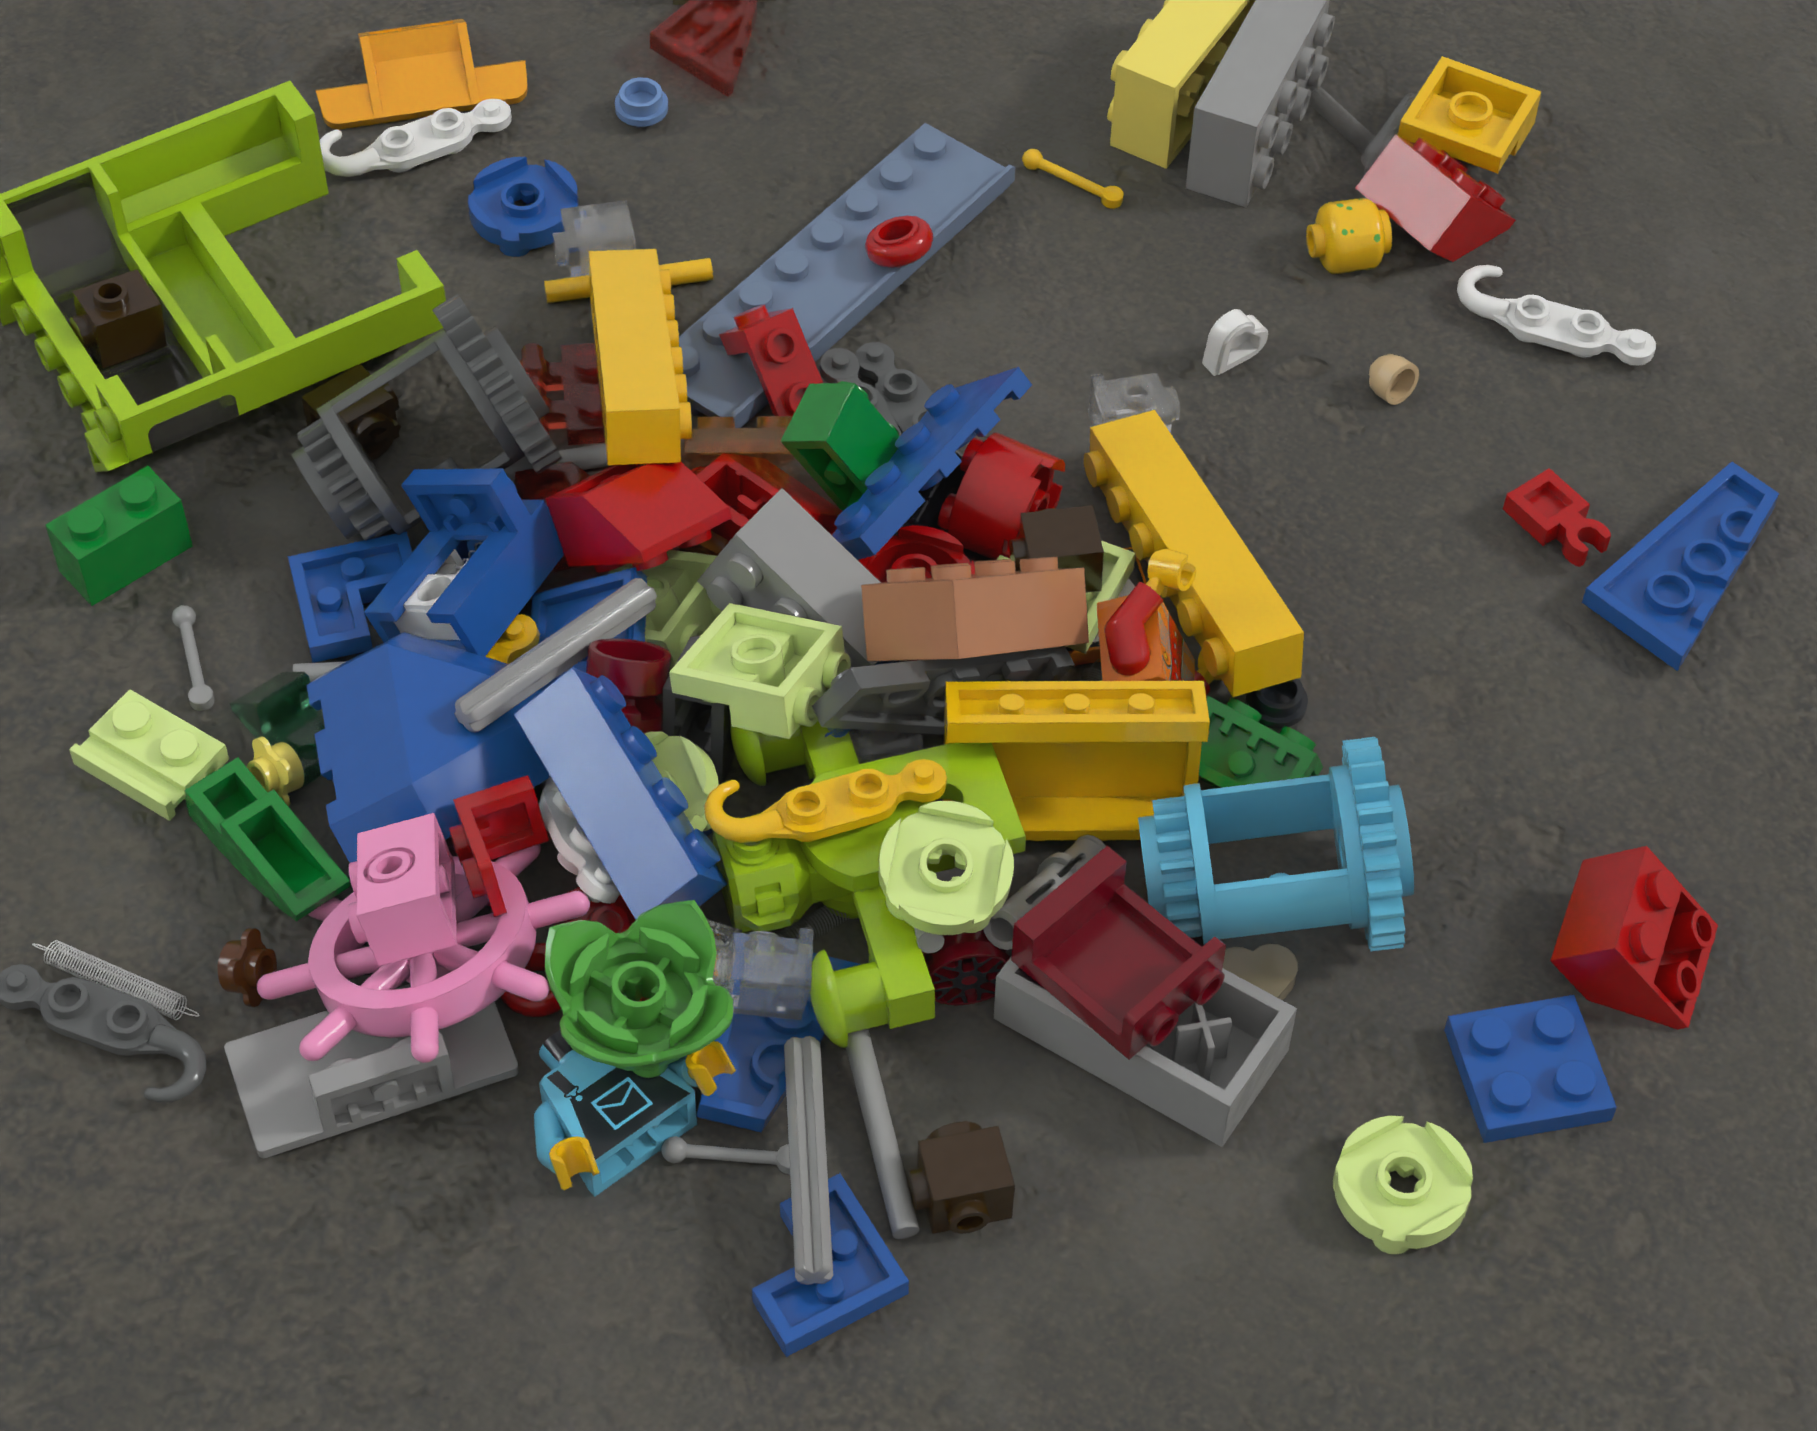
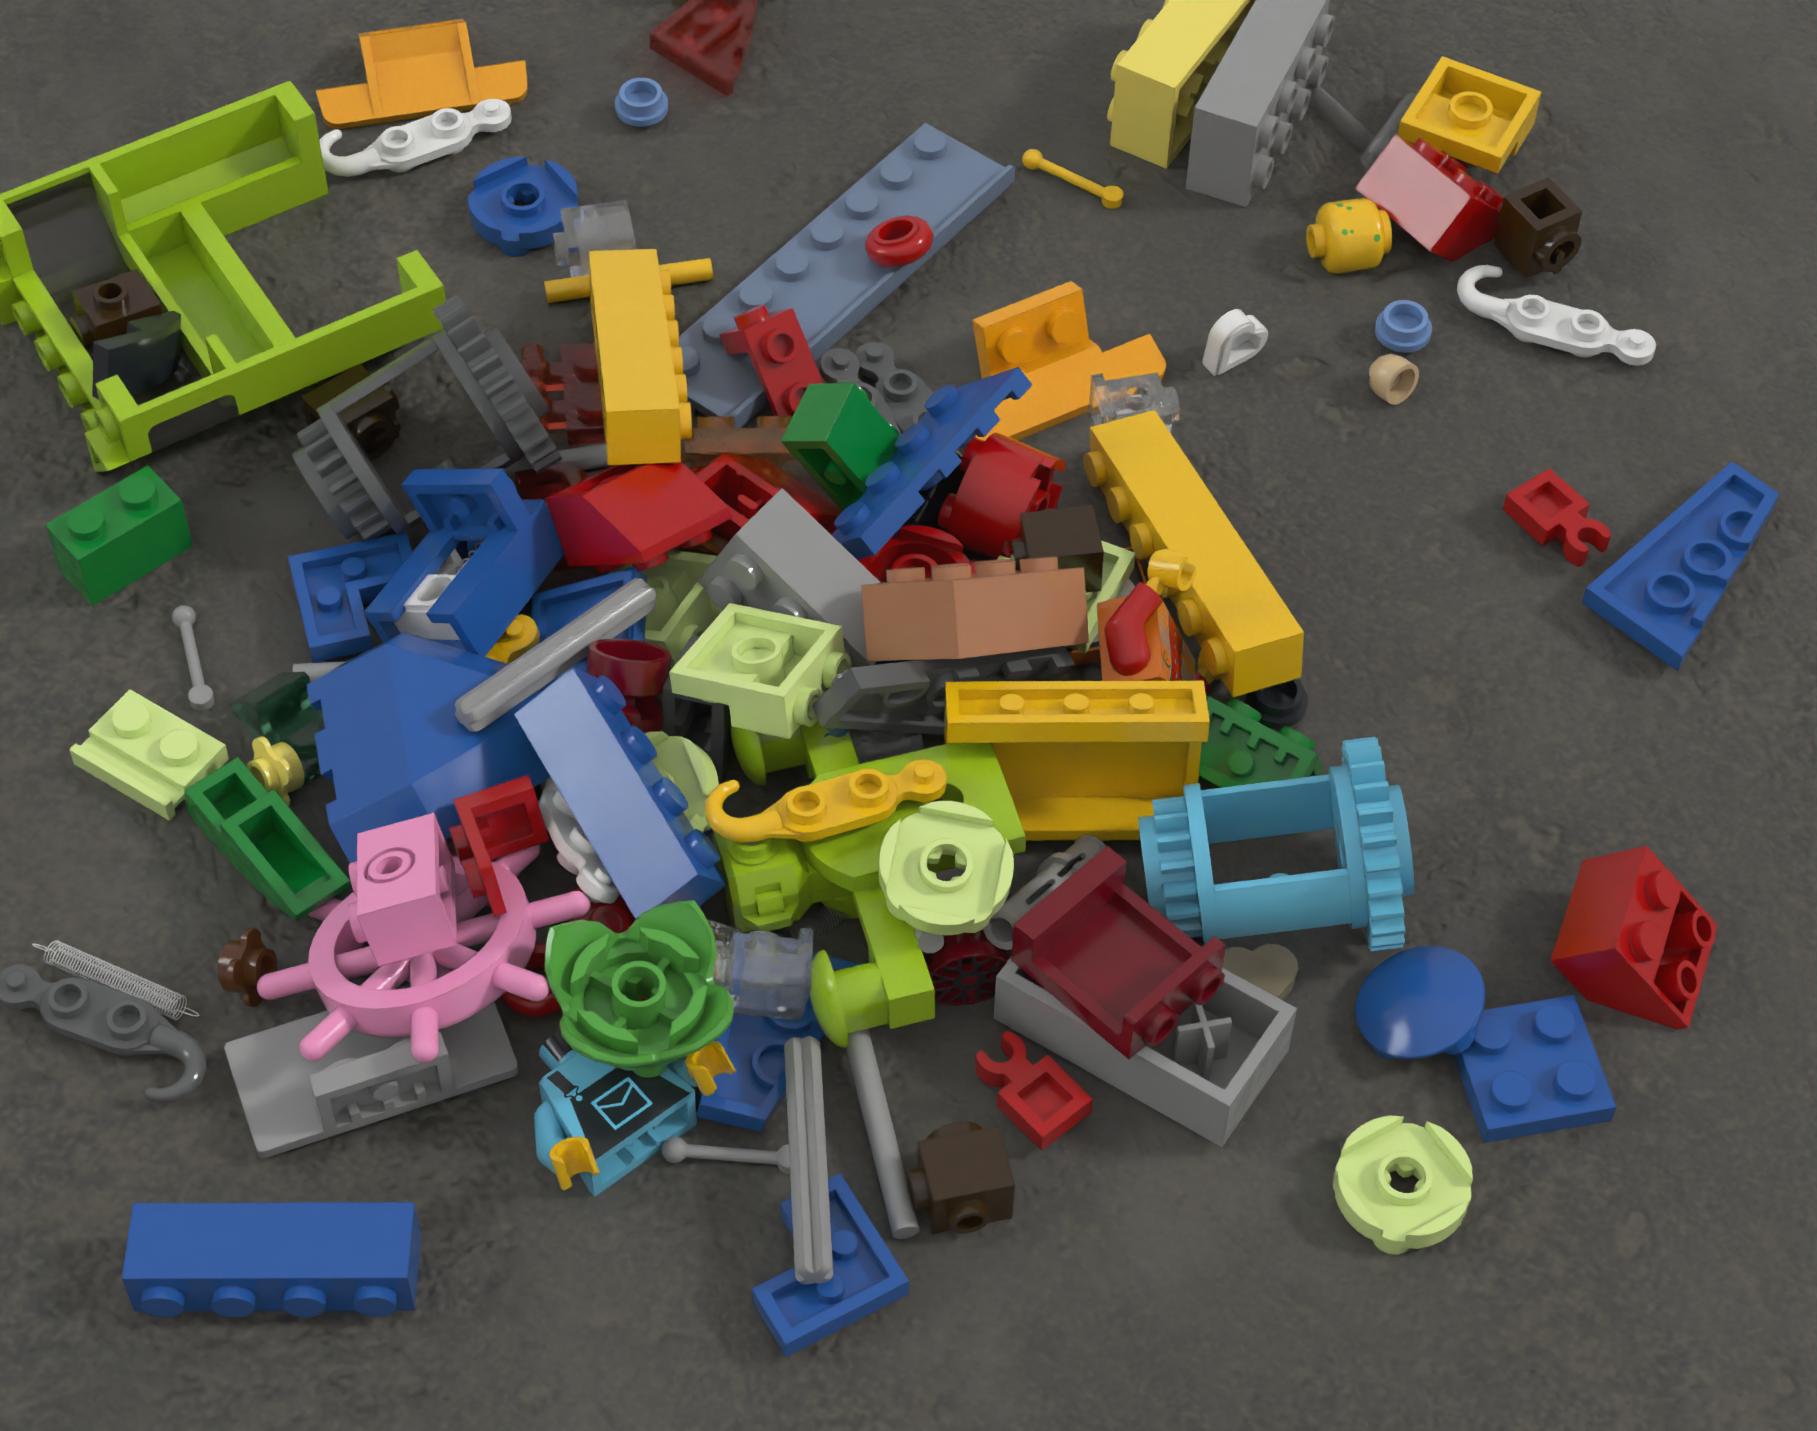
(141, 356): none -> black slope
(272, 1258): none -> blue brick
(1034, 1097): none -> red plate
(1053, 349): none -> light orange plate
(1403, 326): none -> medium blue plate
(1421, 1004): none -> blue dish
(1538, 228): none -> dark brown brick

